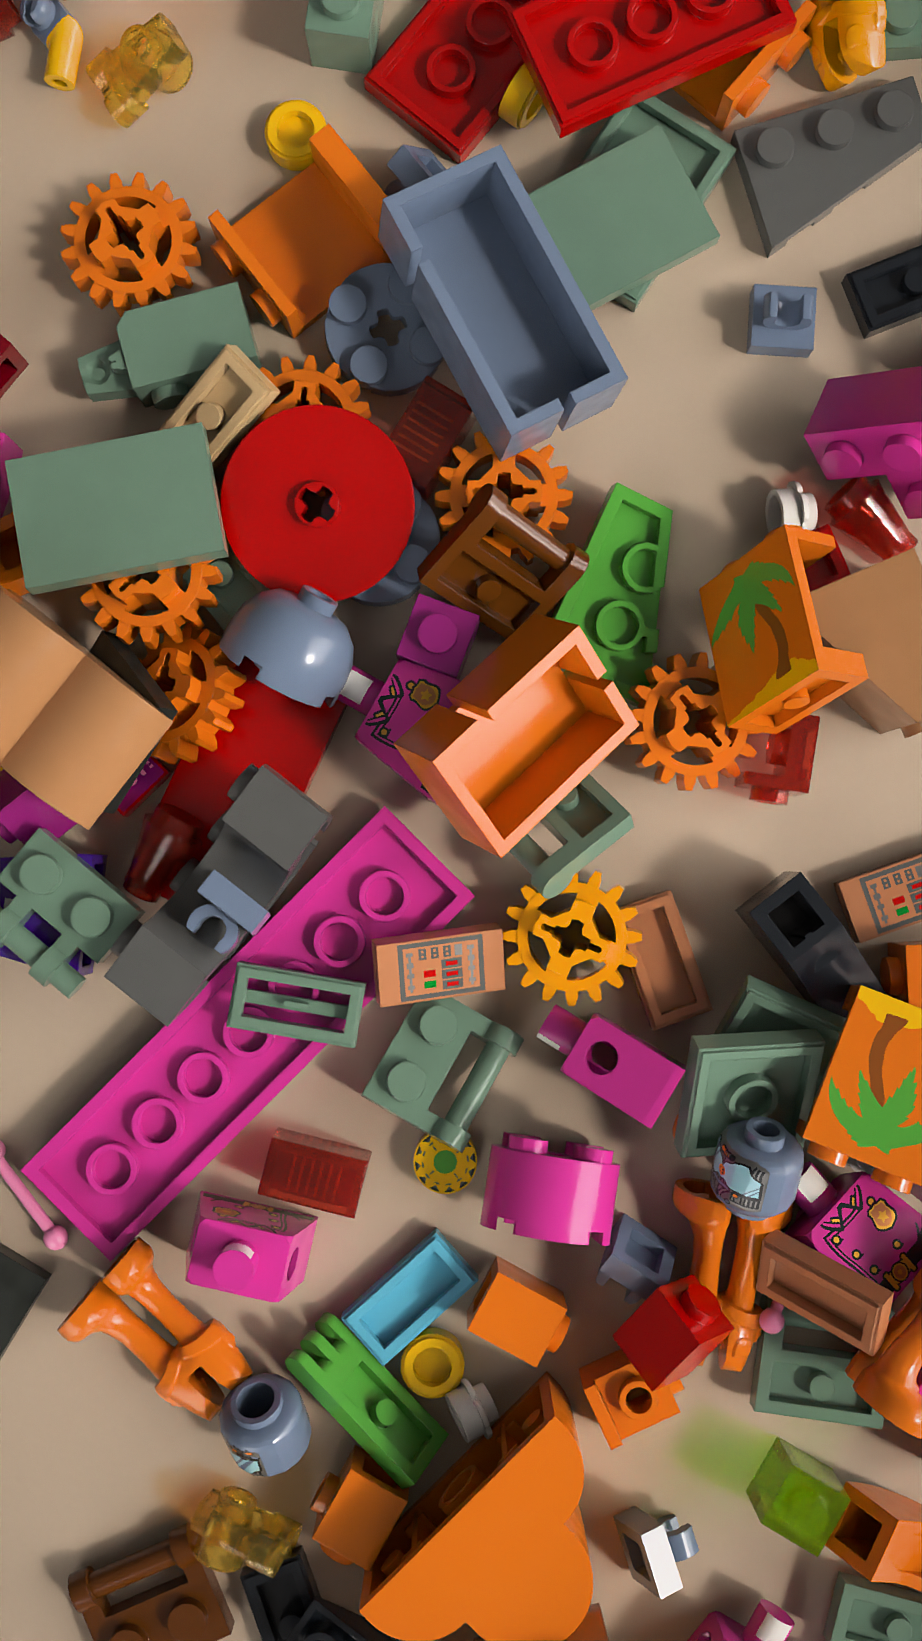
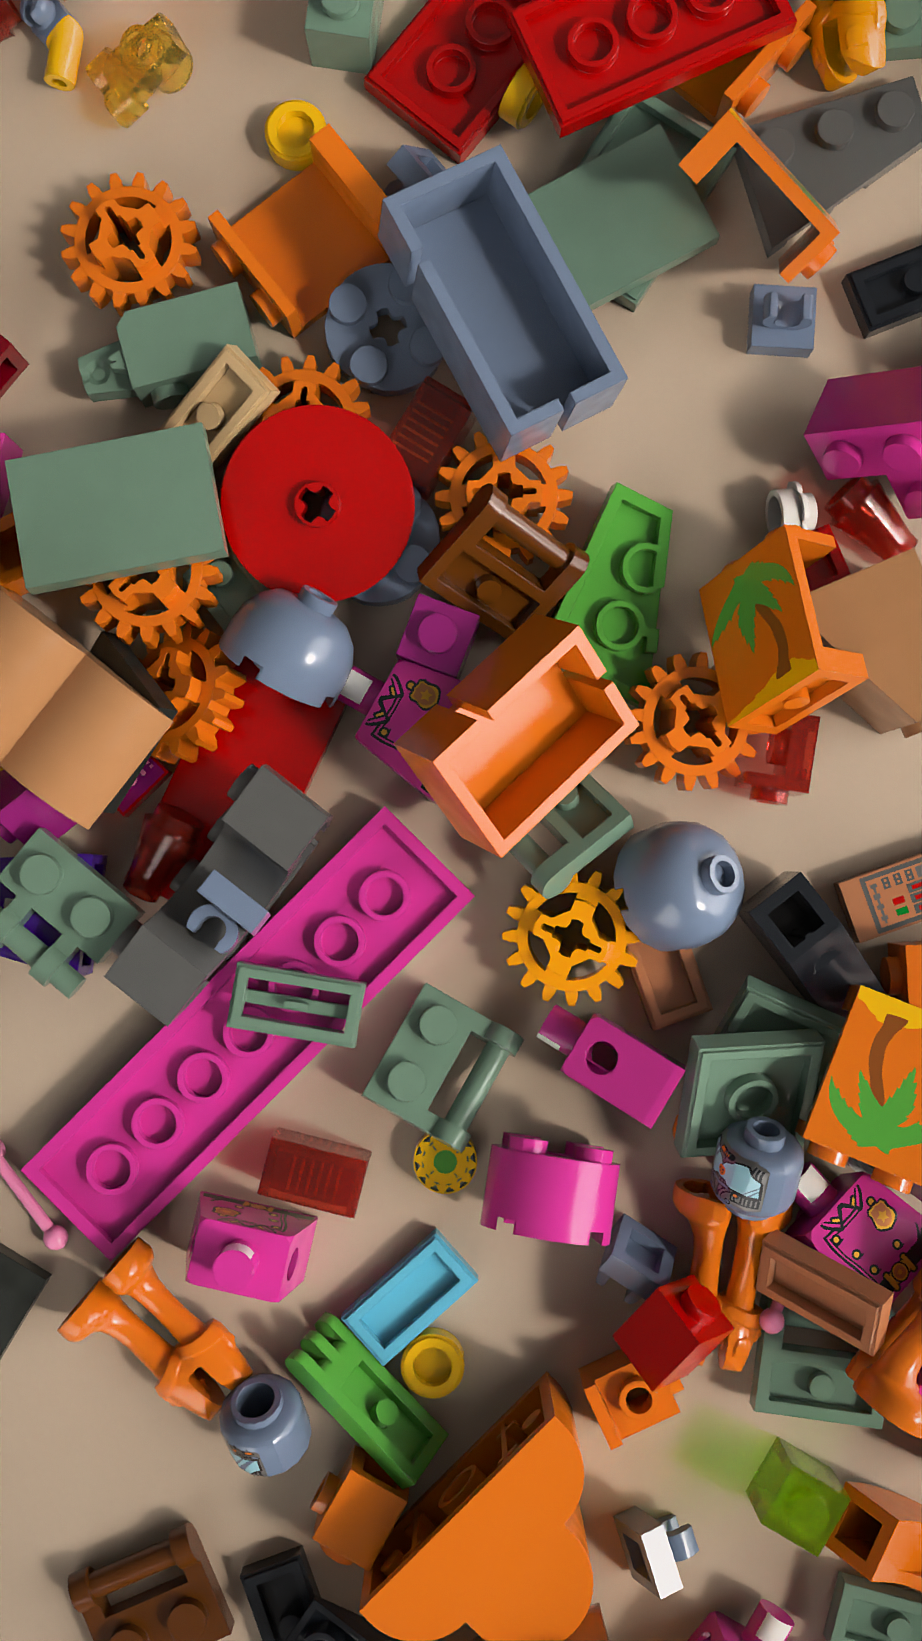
(237, 1531): clear yellow plate -> none
(438, 964): nougat tile -> none
(472, 1410): white plate -> none
(518, 1312): orange brick -> none
(679, 885): none -> sand blue cylinder
(817, 243): none -> orange panel

